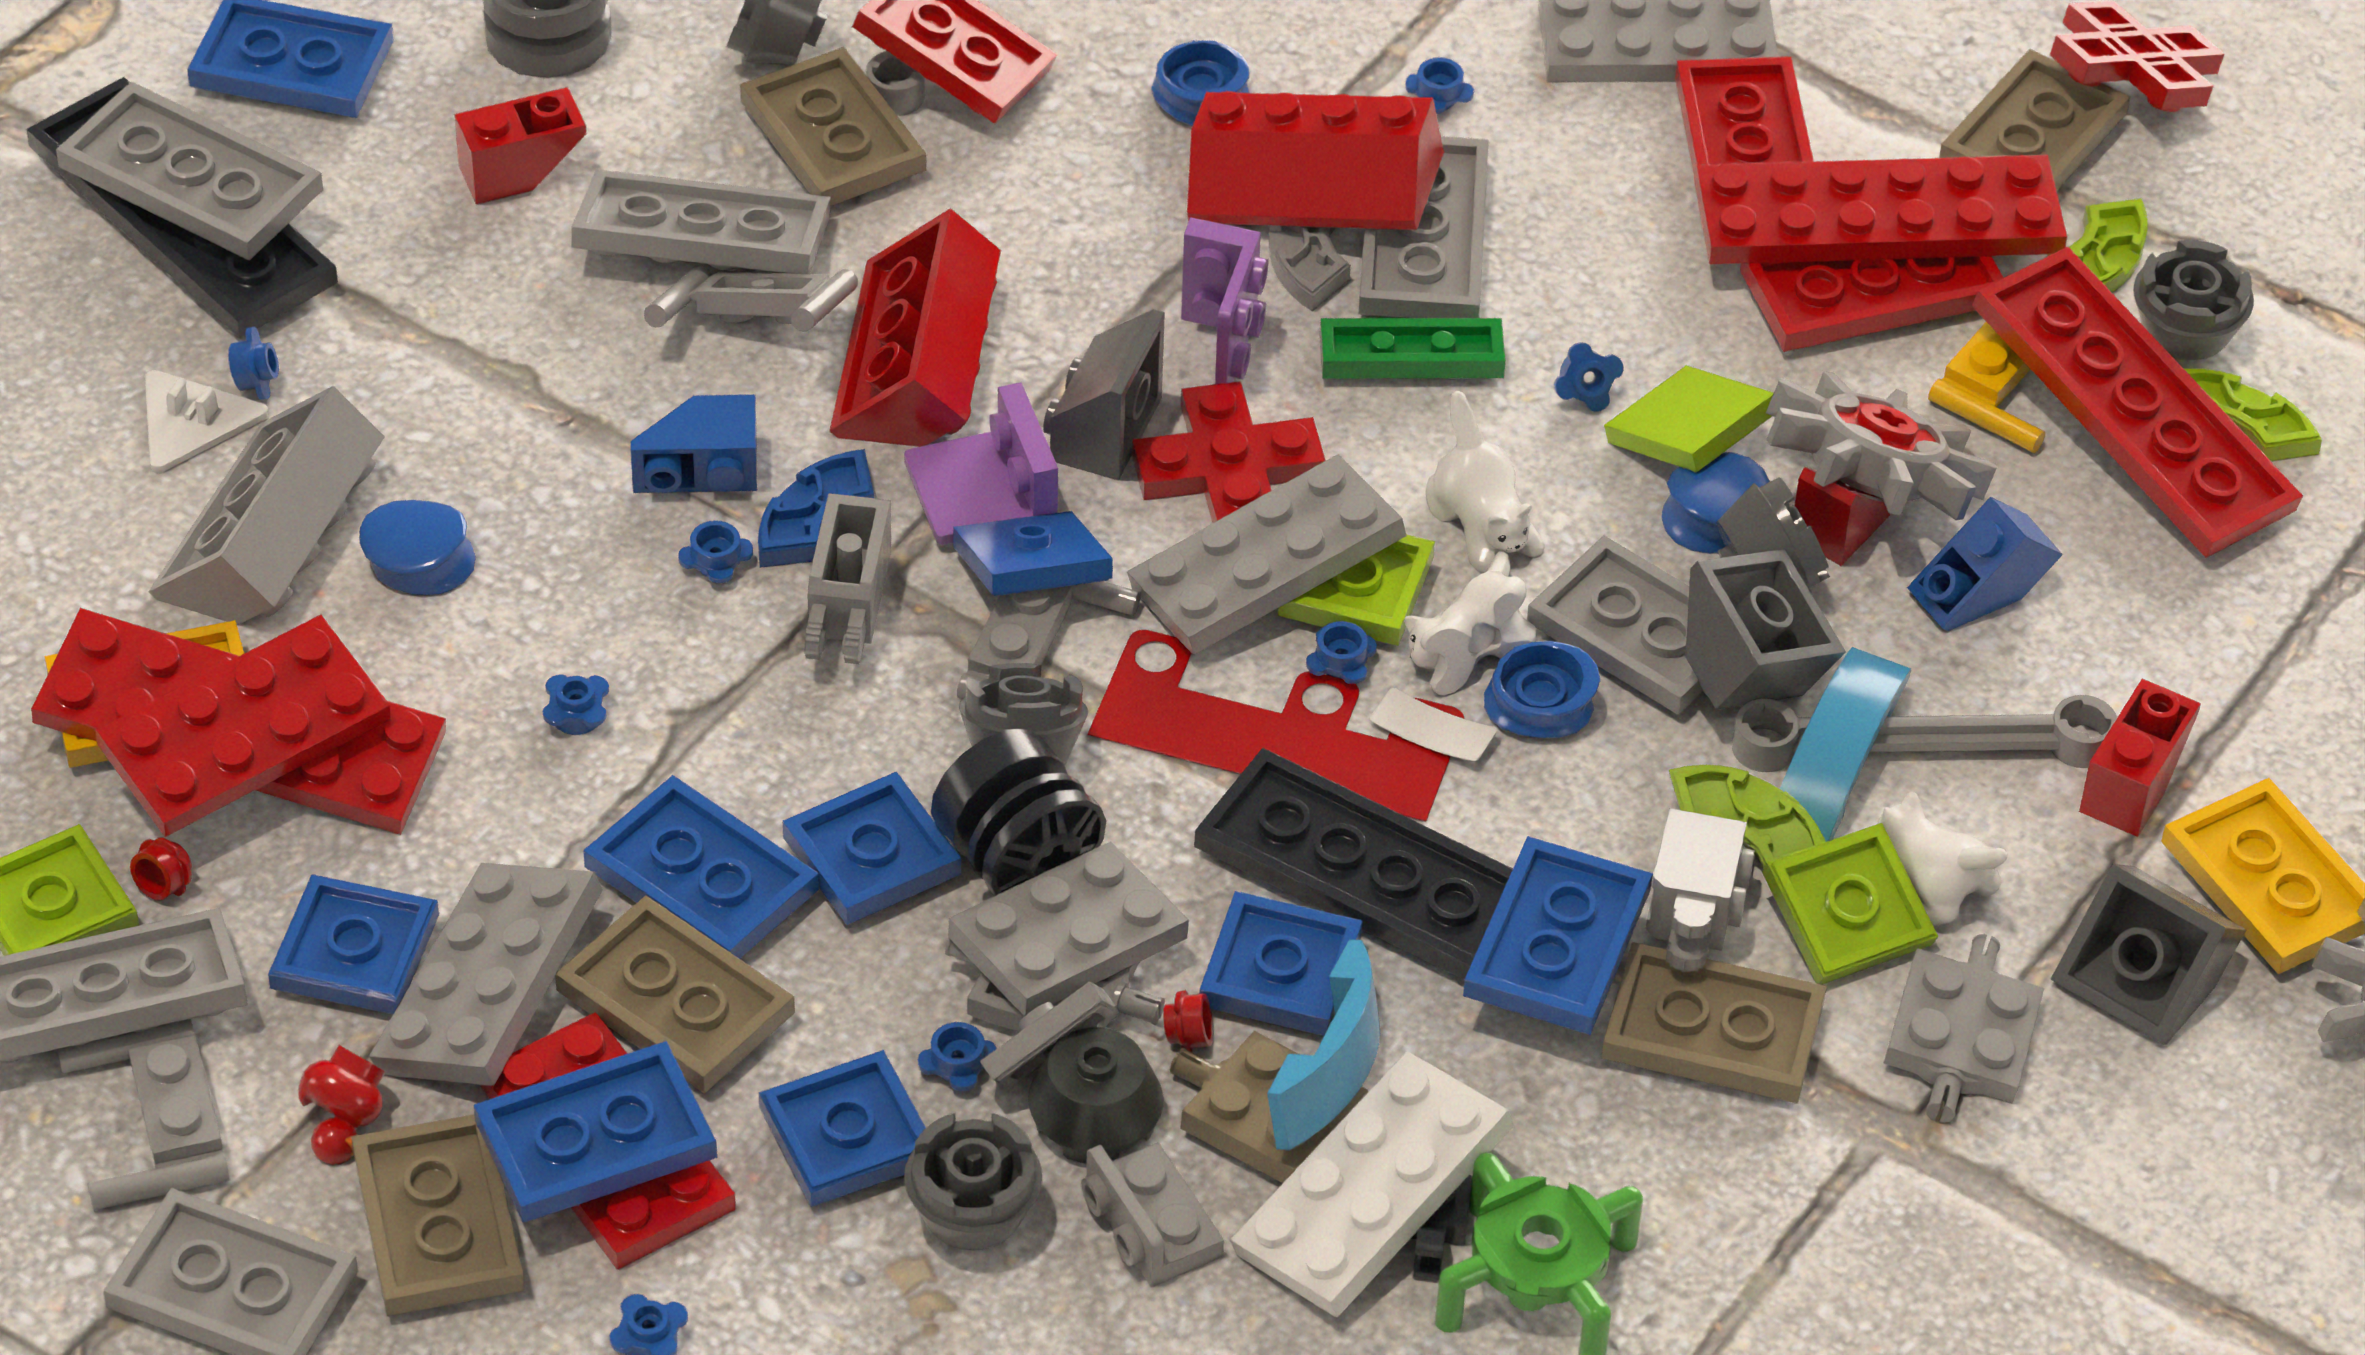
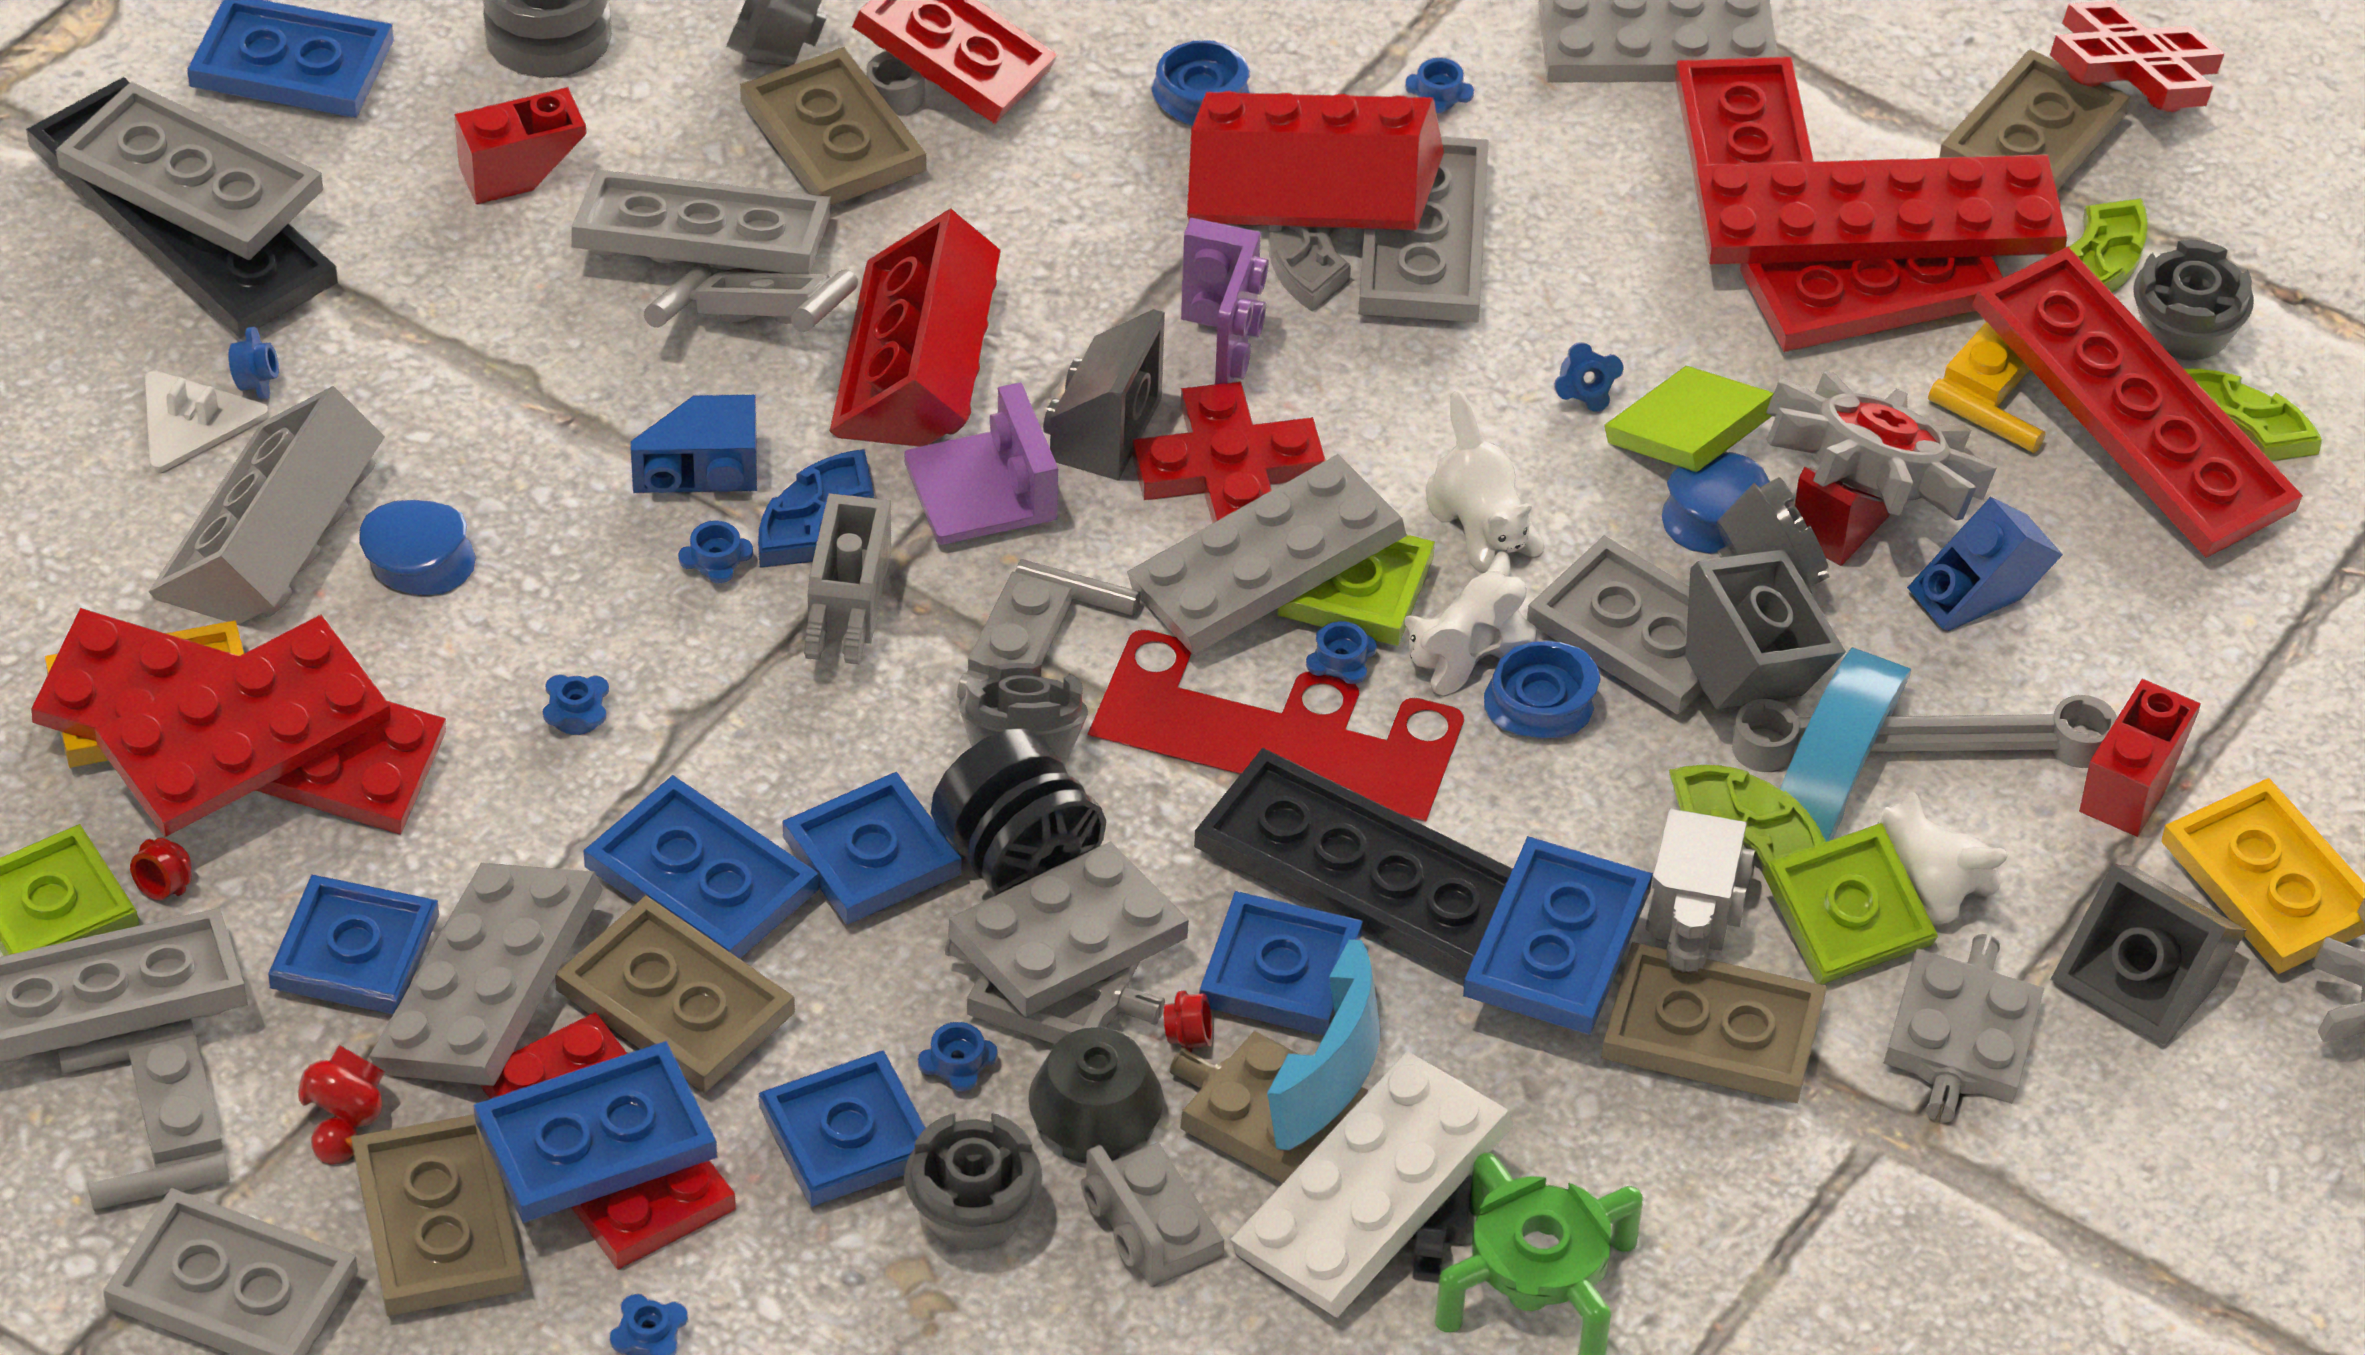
(1033, 553): blue plate -> none
(1042, 1031): light grey plate -> none
(1412, 348): green plate -> none
(1432, 727): white sticker -> none

